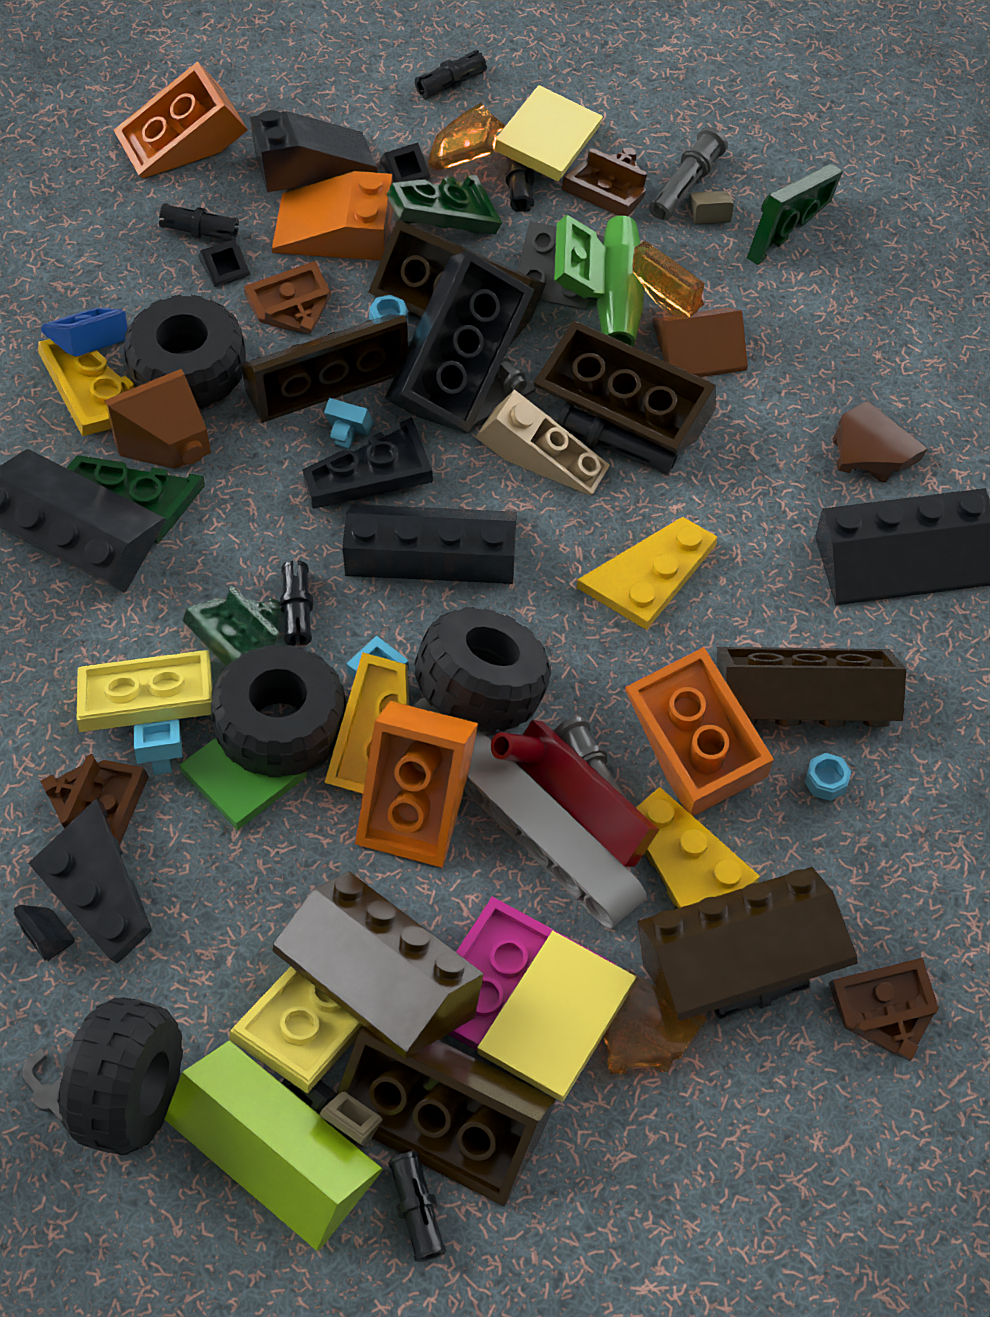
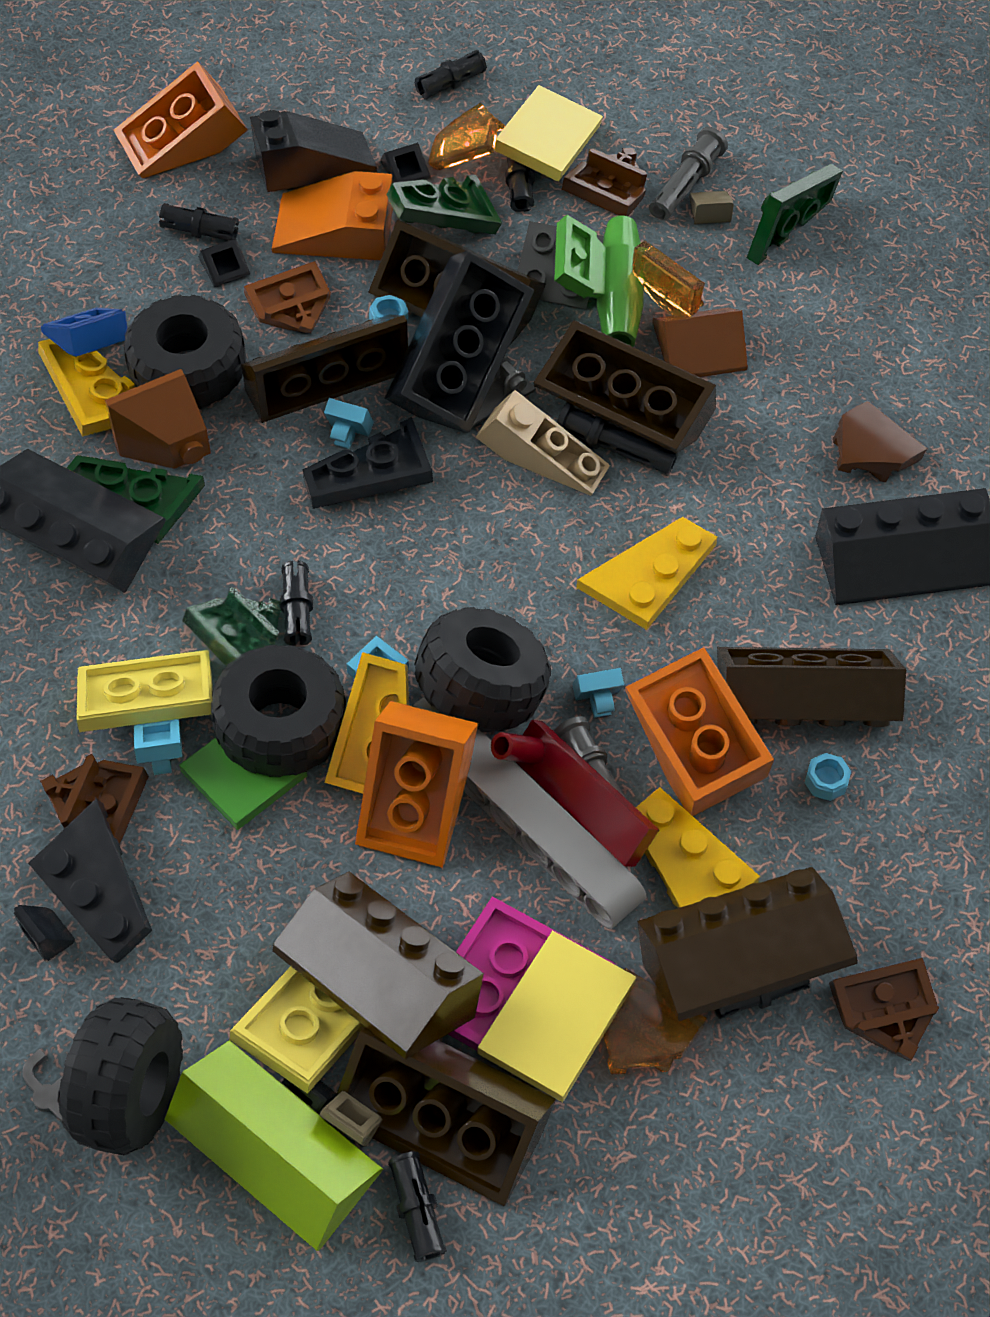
(429, 543): black slope -> none
(599, 688): none -> medium azure tile

